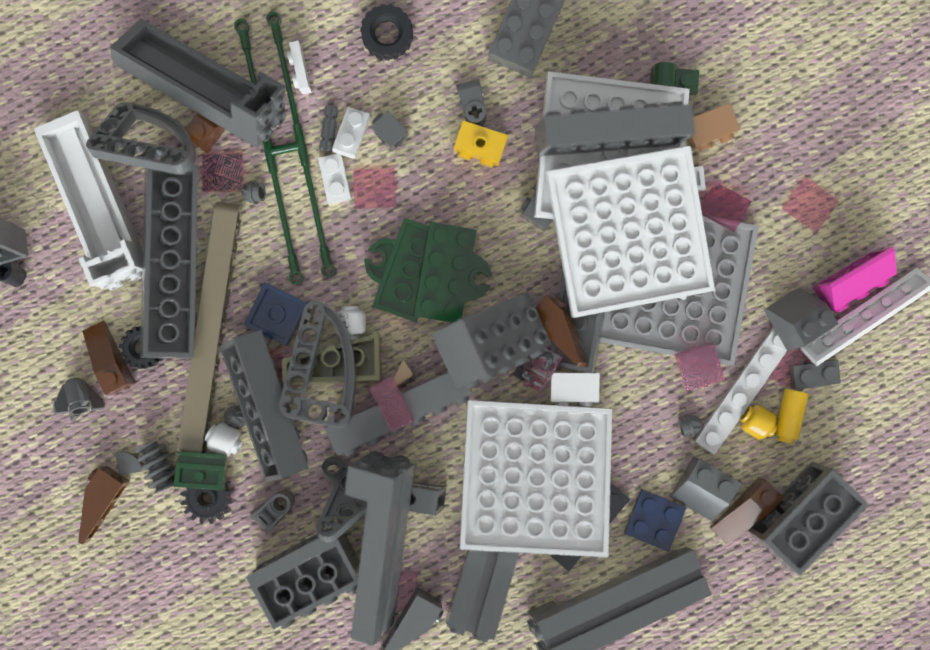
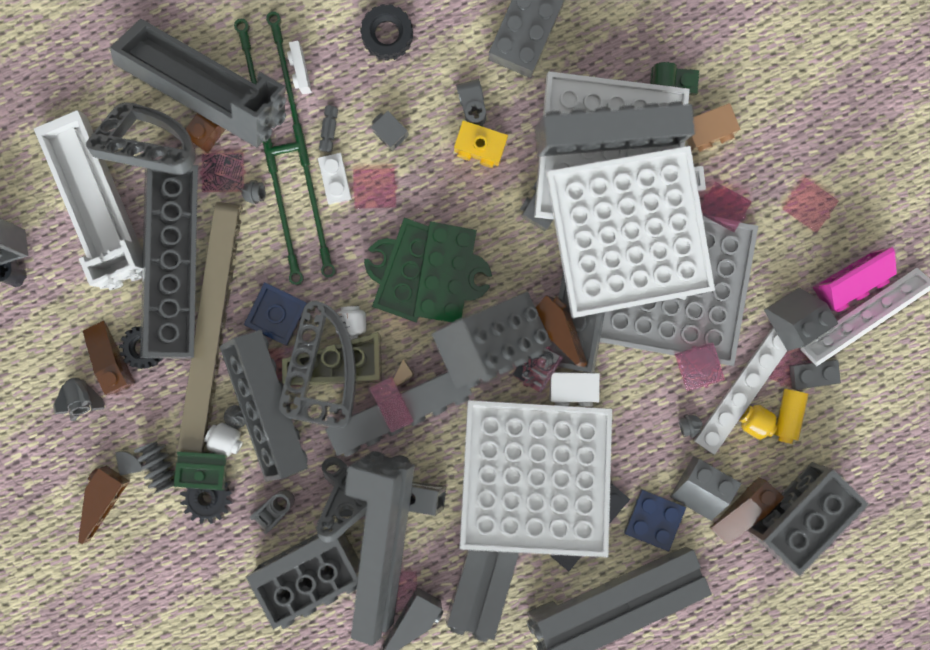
(351, 132): white plate -> none

